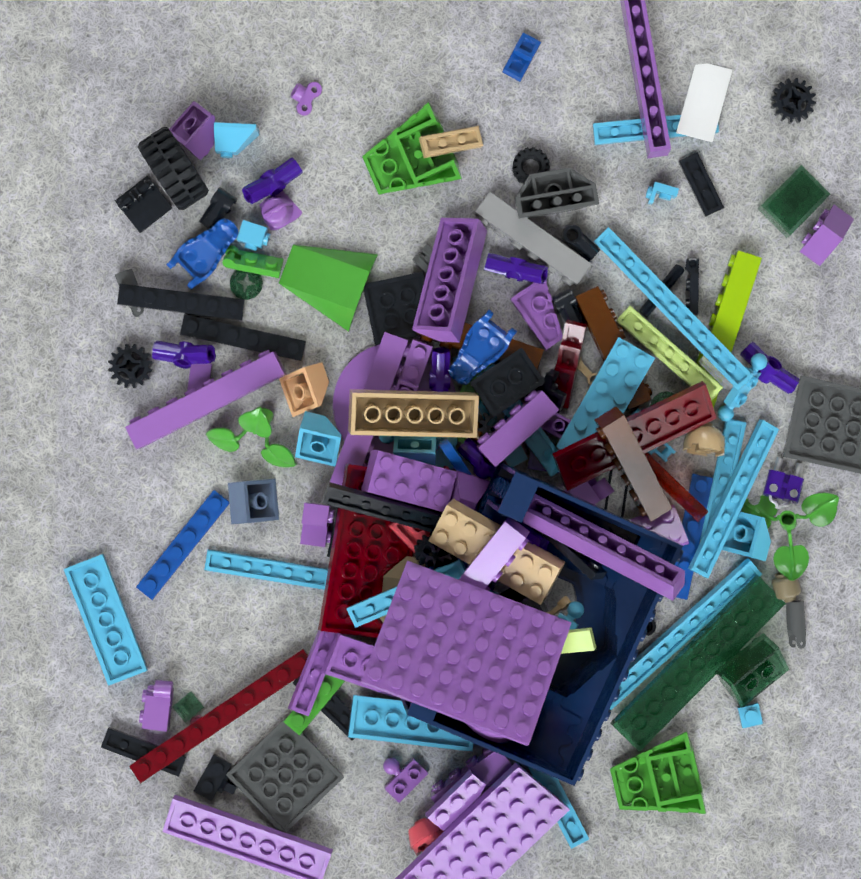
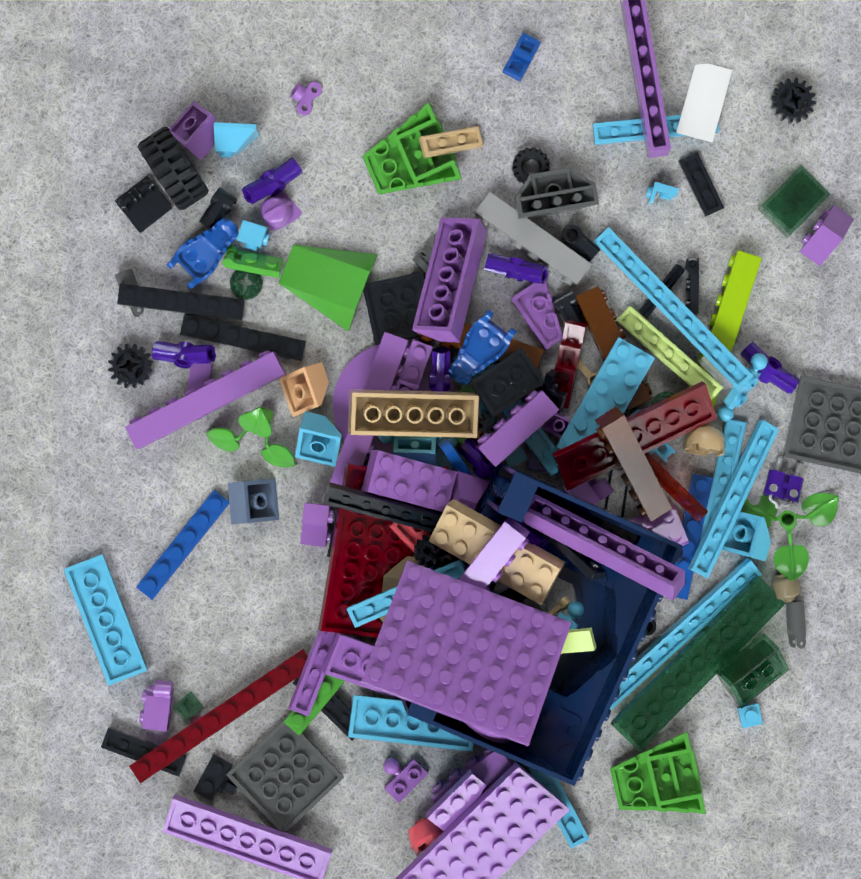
(266, 569): medium azure tile -> none

